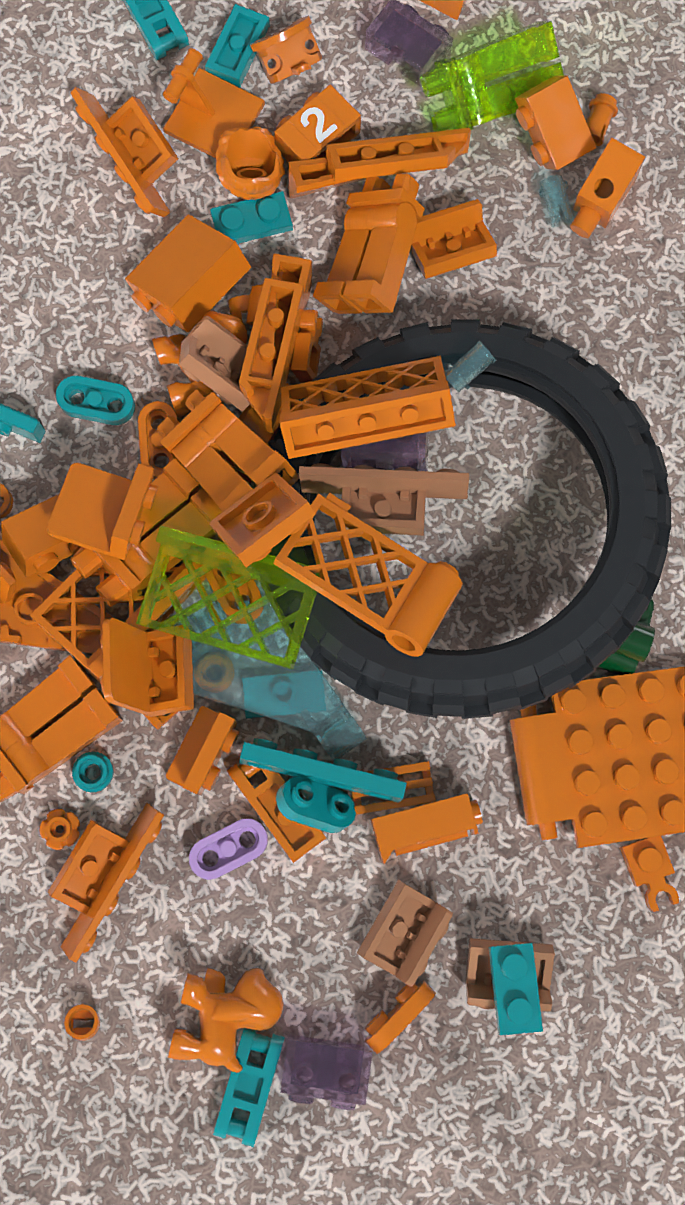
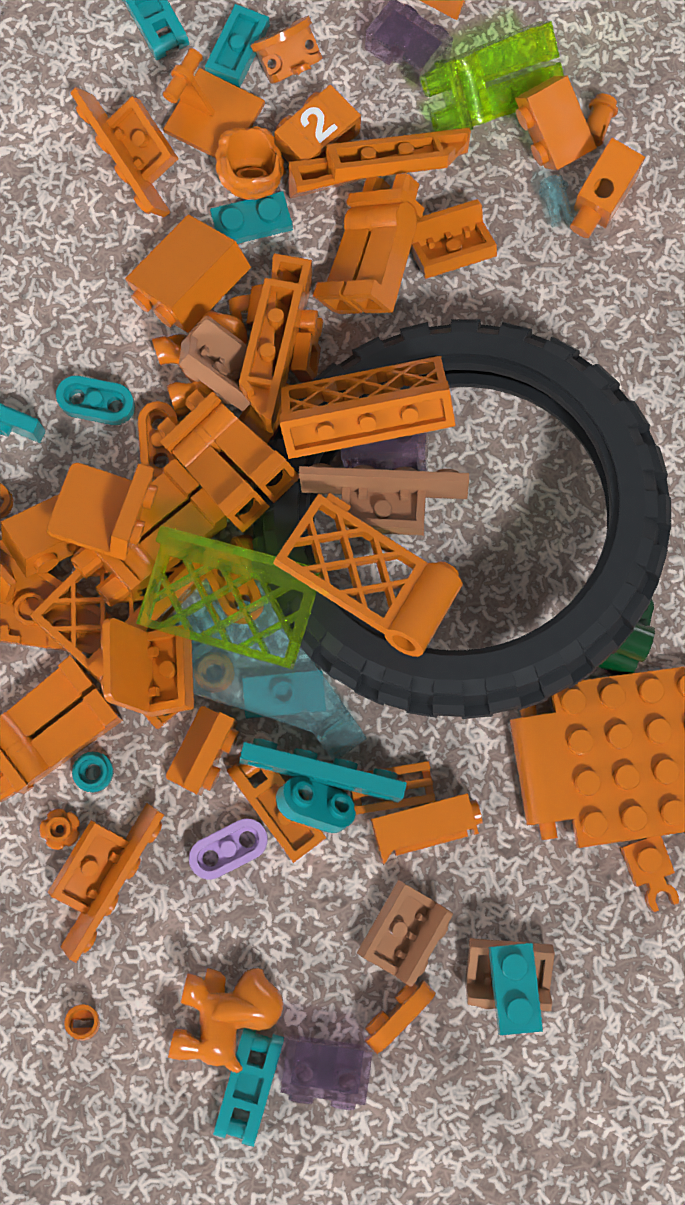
(262, 519): orange plate -> none
(469, 366): clear light blue pin -> none

